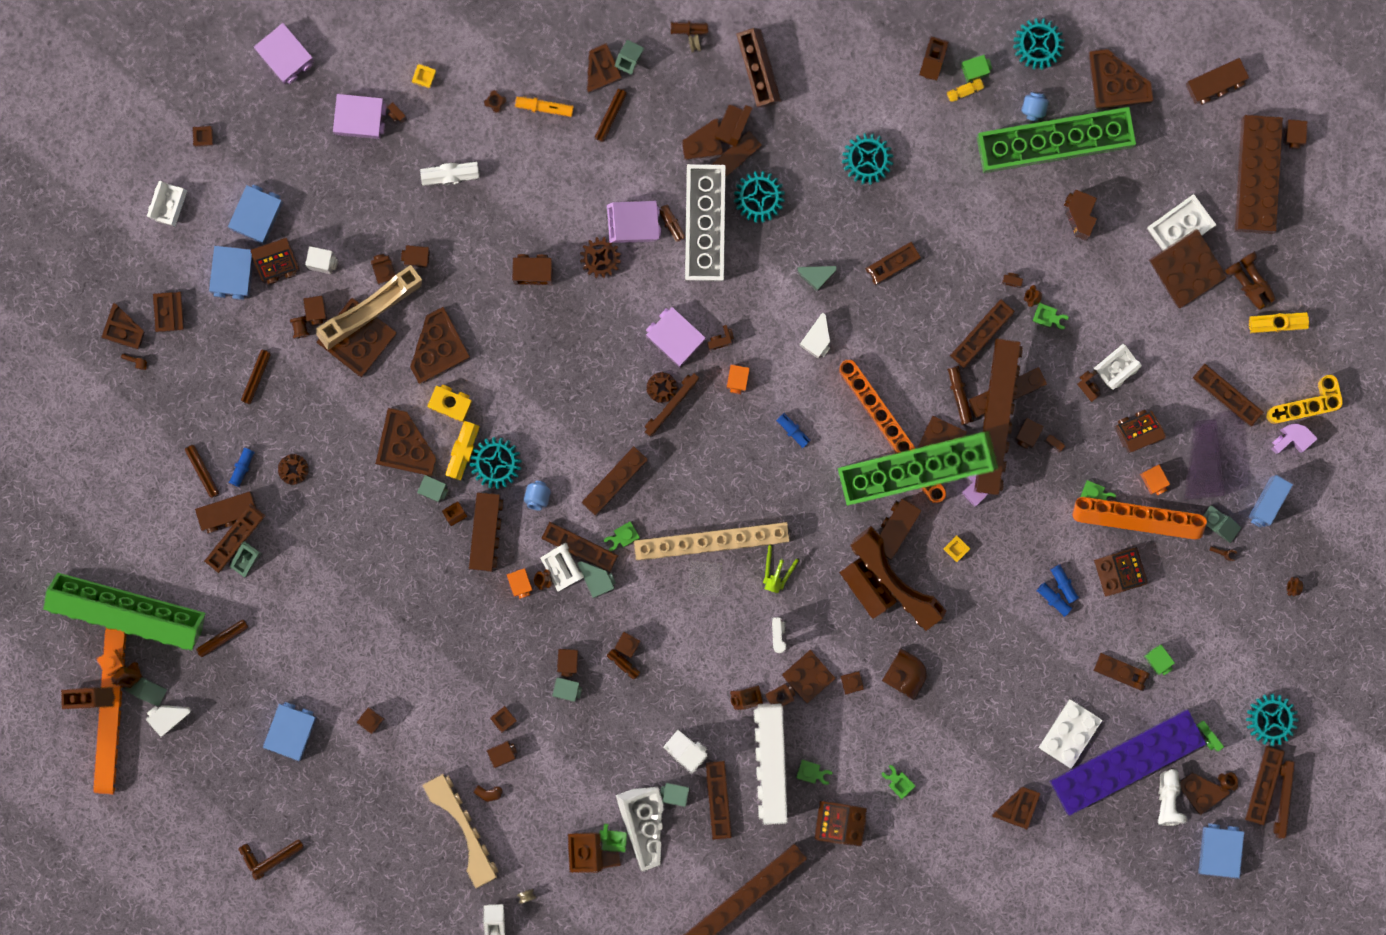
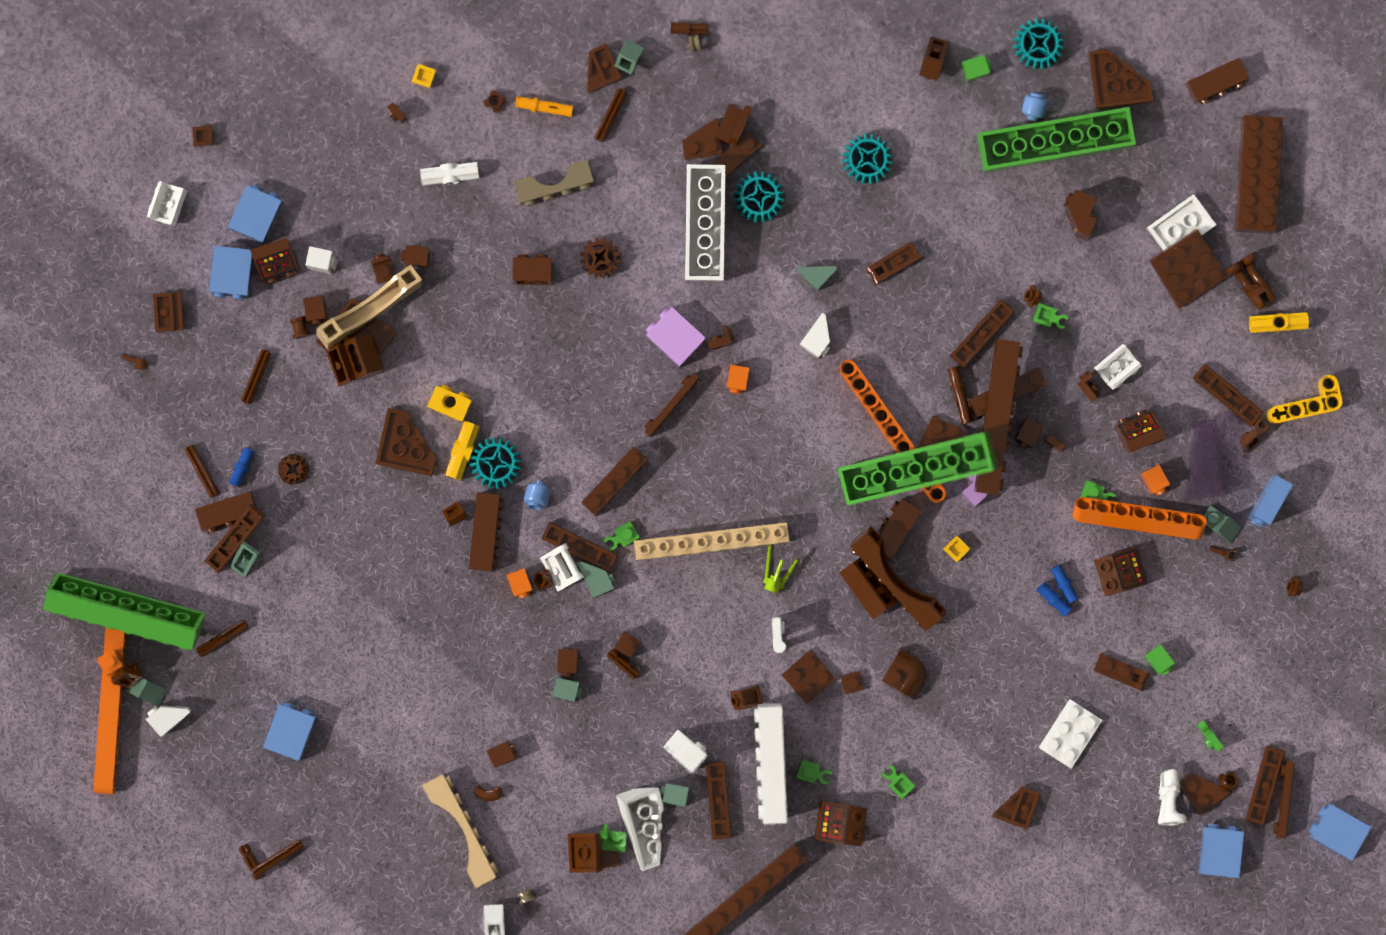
(87, 698): reddish brown brick -> none
(122, 329): reddish brown wing -> none
(284, 54): lavender brick -> none
(354, 360): none -> reddish brown piece
(359, 116): lavender brick -> none
(370, 720): reddish brown brick -> none
(433, 489): sand green brick -> none
(437, 347): reddish brown plate -> none
(503, 719): reddish brown plate -> none
(530, 190): none -> dark tan arch
(633, 221): lavender brick -> none
(664, 396): reddish brown gear -> none
(671, 223): reddish brown axle -> none
(758, 67): reddish brown brick -> none
(787, 691): reddish brown brick -> none
(793, 430): blue pin -> none
(965, 90): yellow axle -> none
(1012, 280): reddish brown plate -> none
(1127, 762): dark purple brick -> none
(1252, 438): none -> reddish brown plate
(1277, 712): teal gear -> none
(1295, 133): reddish brown brick -> none
(1297, 434): lavender brick -> none
(1339, 831): none -> medium blue brick

